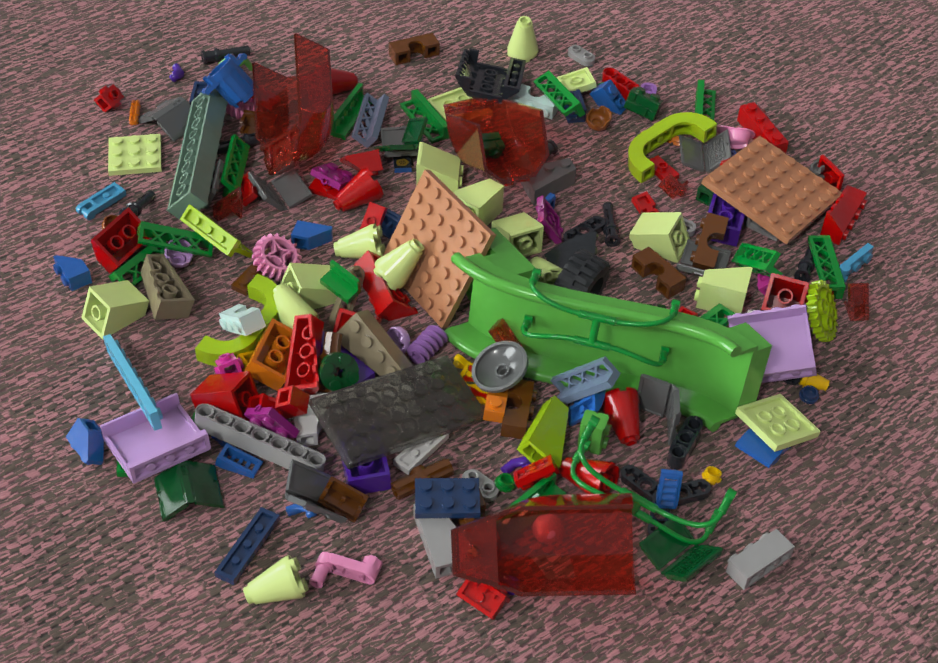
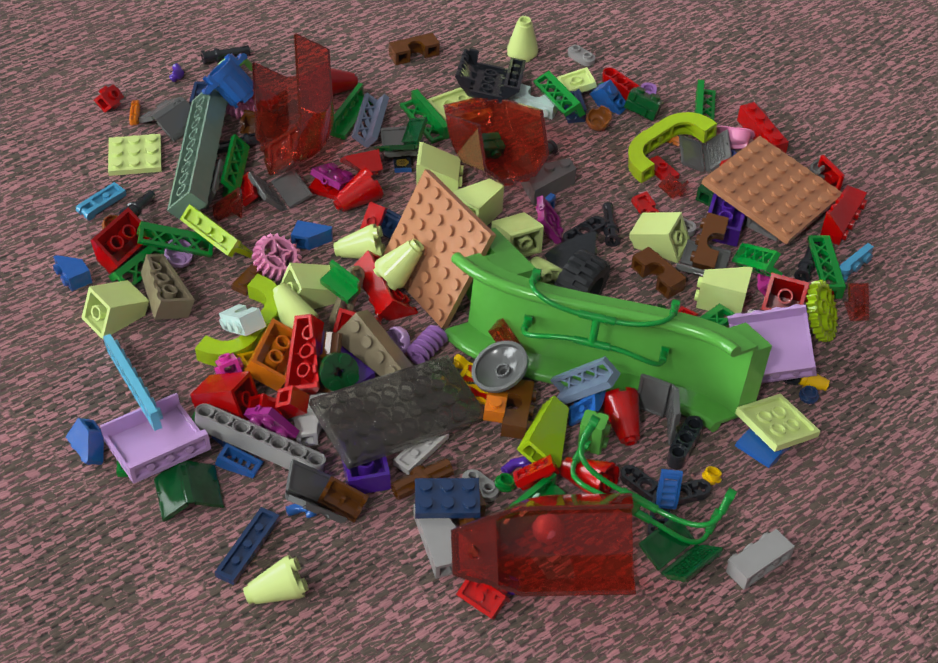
(332, 563): bright pink beam -> none

